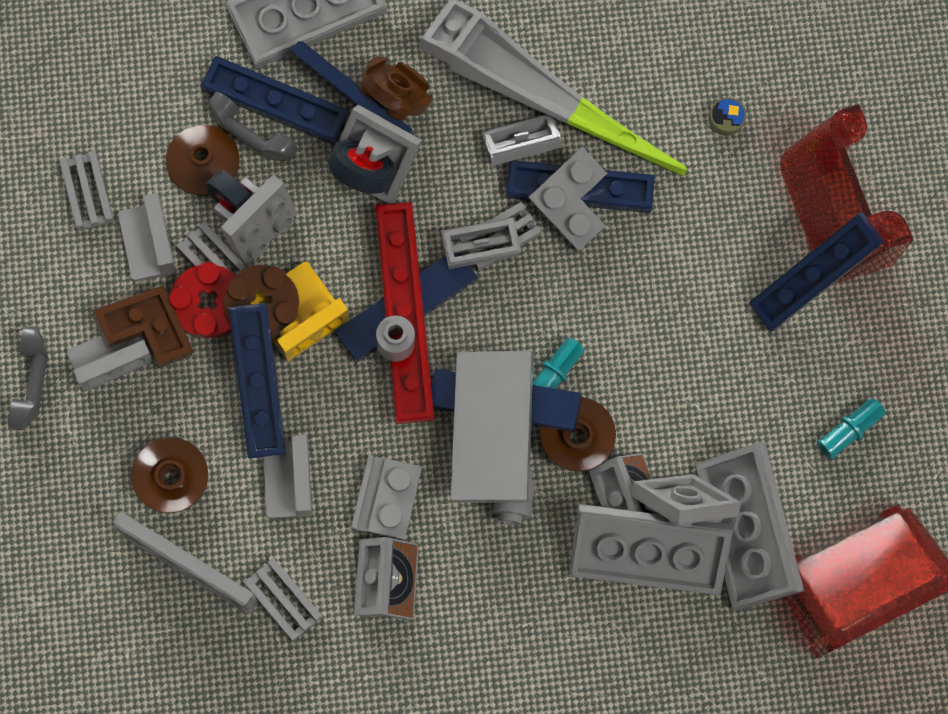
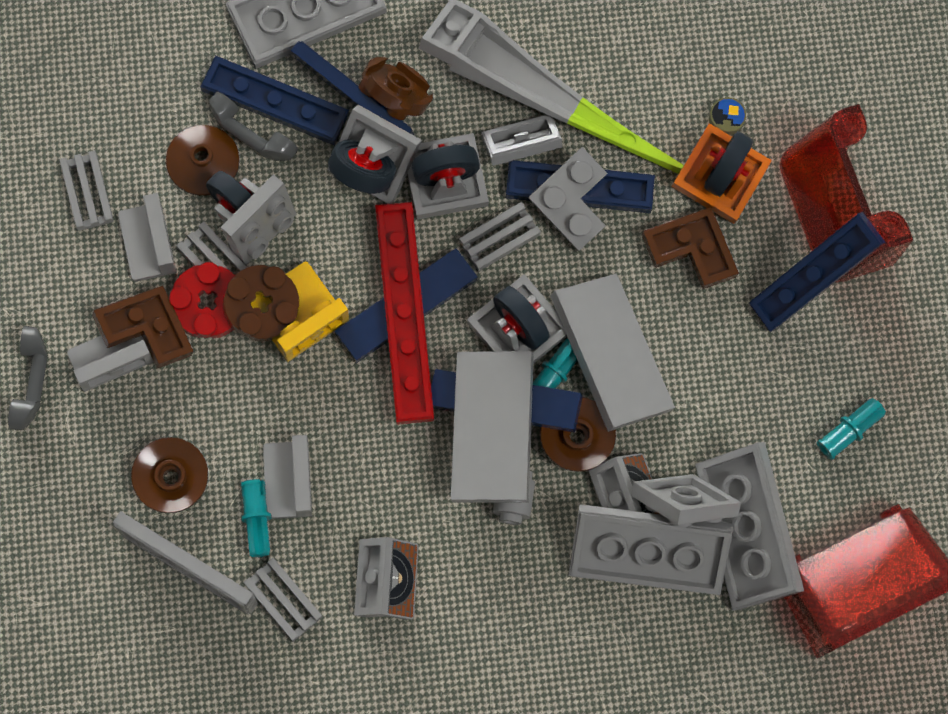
(256, 517): none -> teal axle
(257, 380): dark blue tile -> none
(386, 498): light grey plate -> none
(395, 349): light grey brick -> none
(447, 177): none -> plate
(481, 257): light grey tile -> none
(518, 321): none -> plate
(612, 352): none -> light grey tile
(697, 237): none -> reddish brown plate
(722, 172): none -> orange plate

